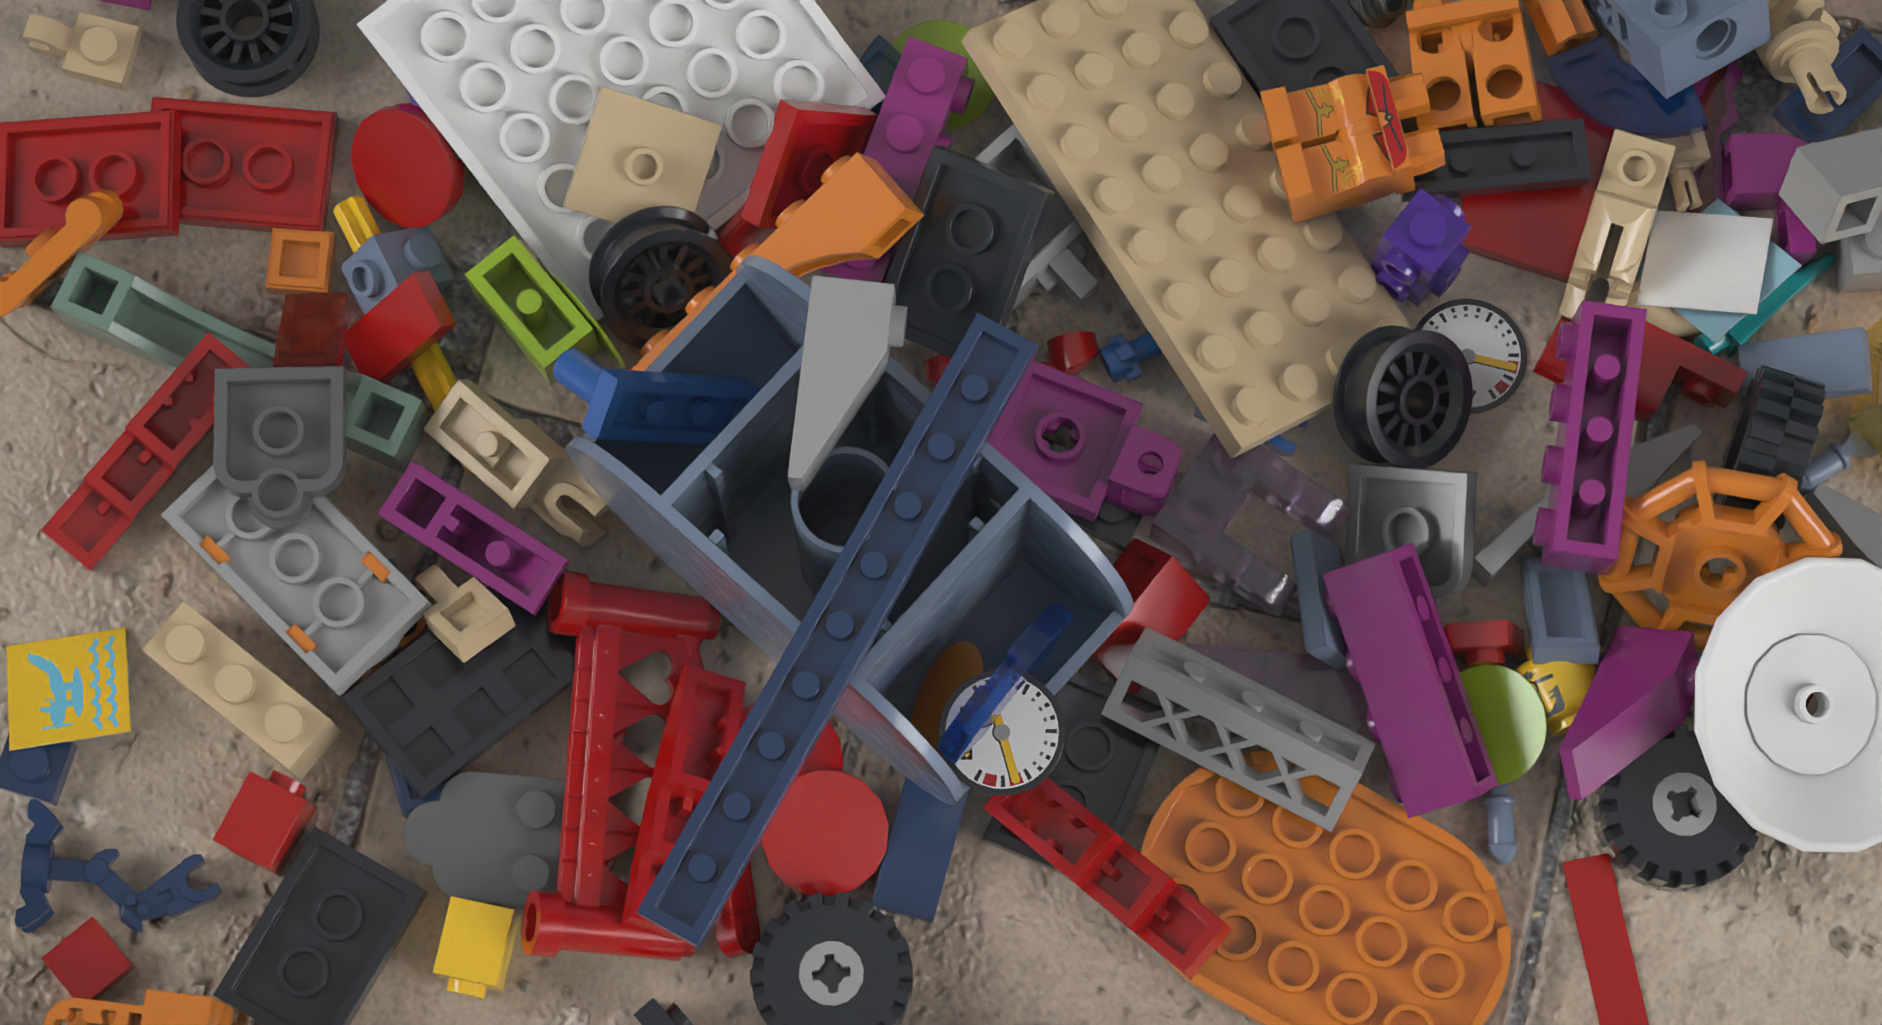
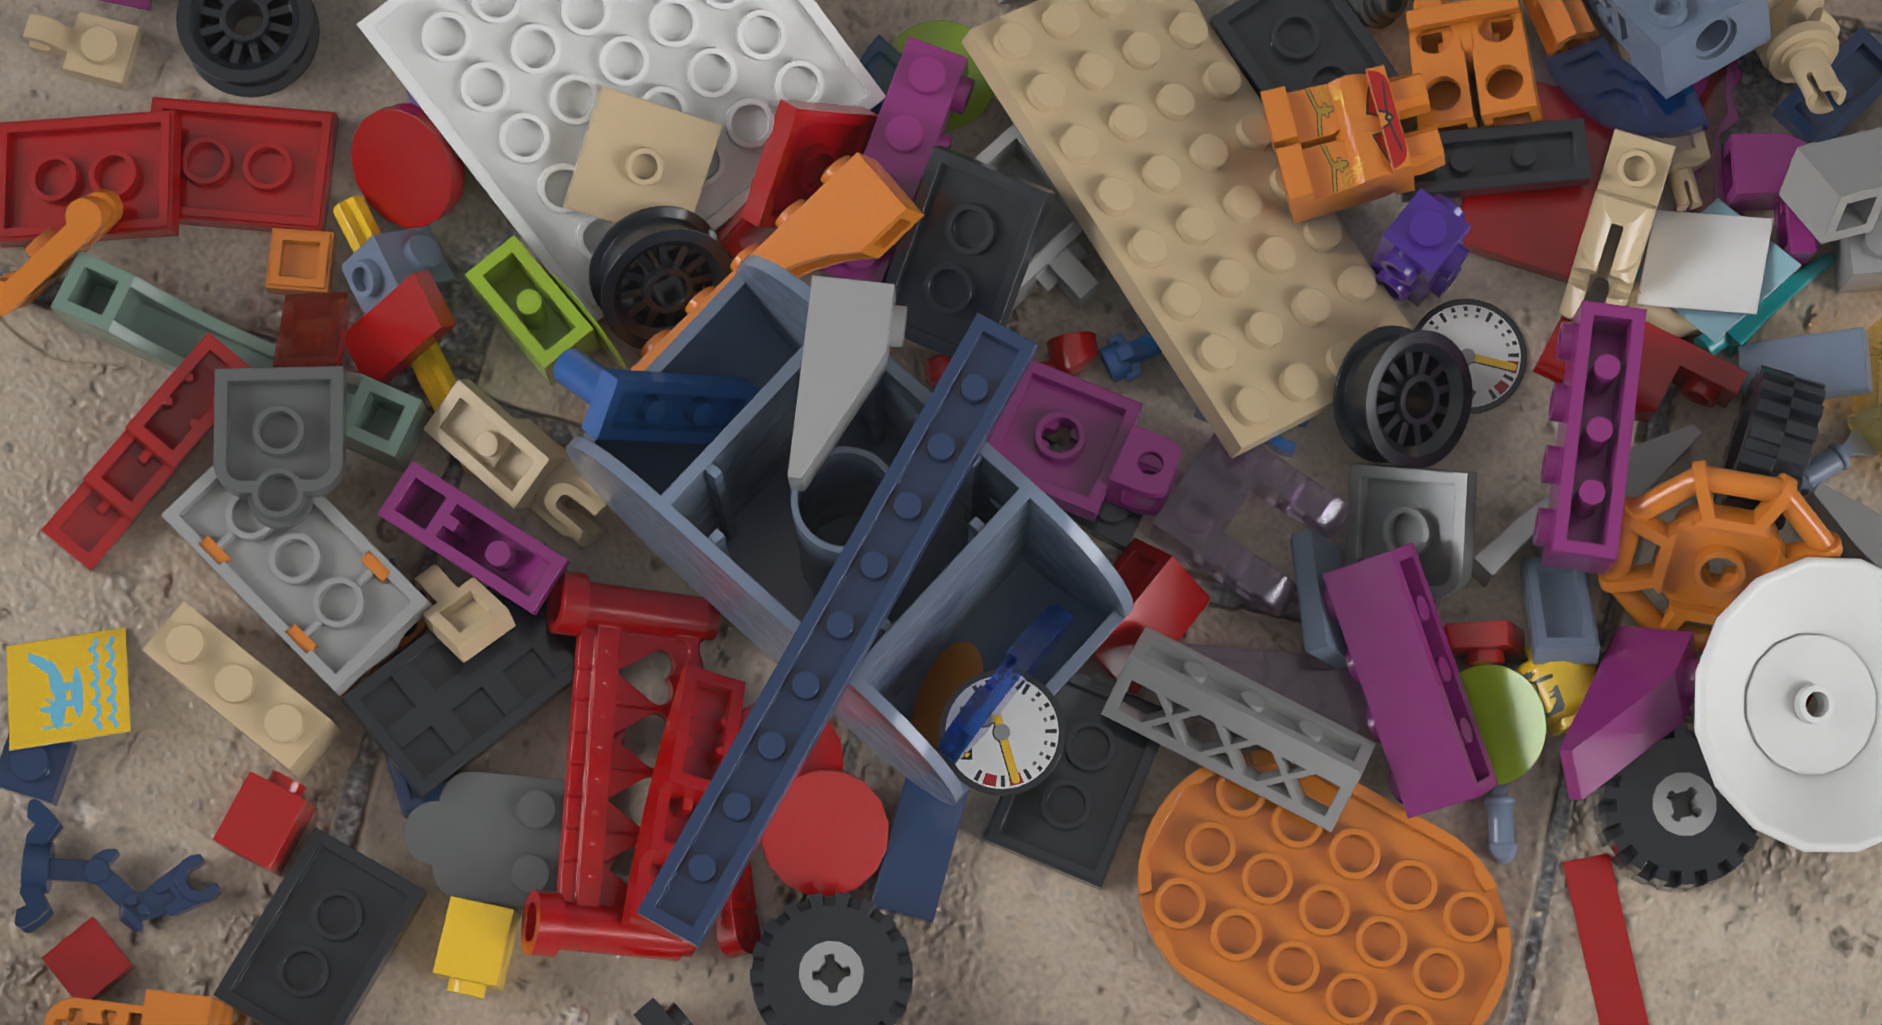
(1112, 873): red slope -> none

